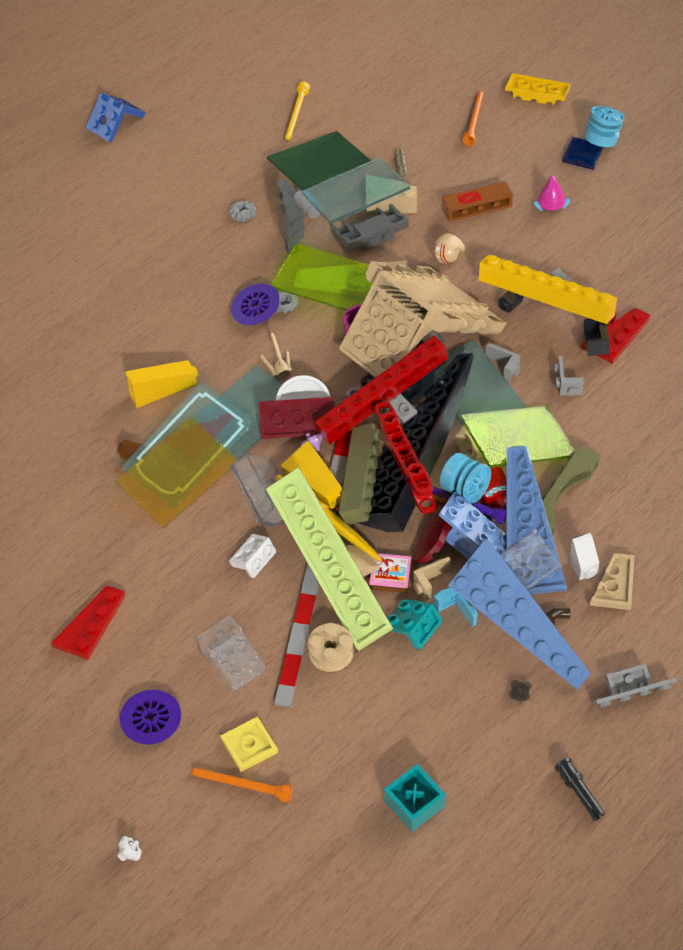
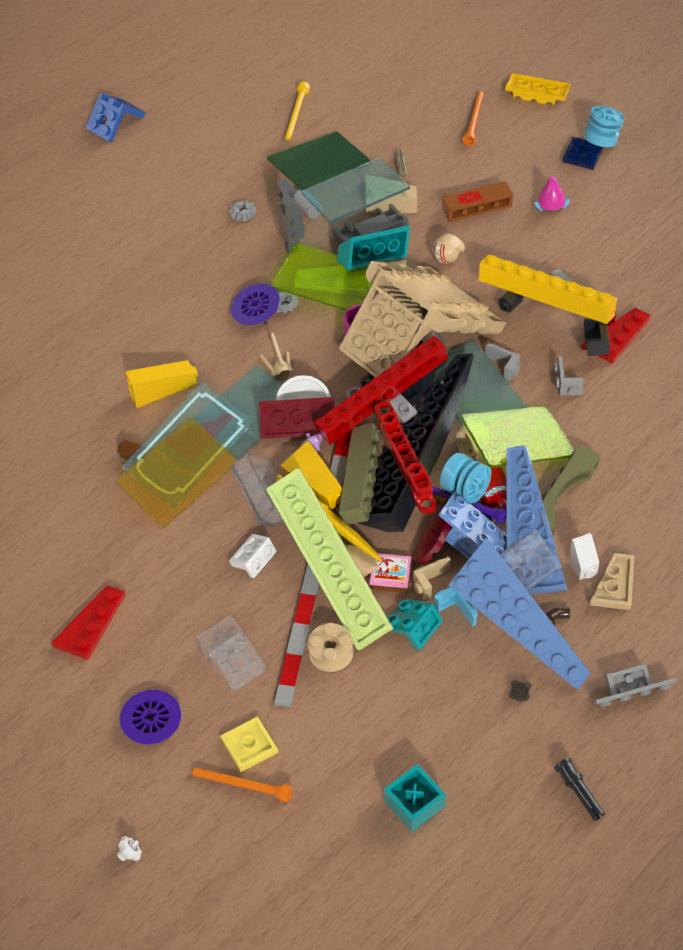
(376, 247): none -> teal slope

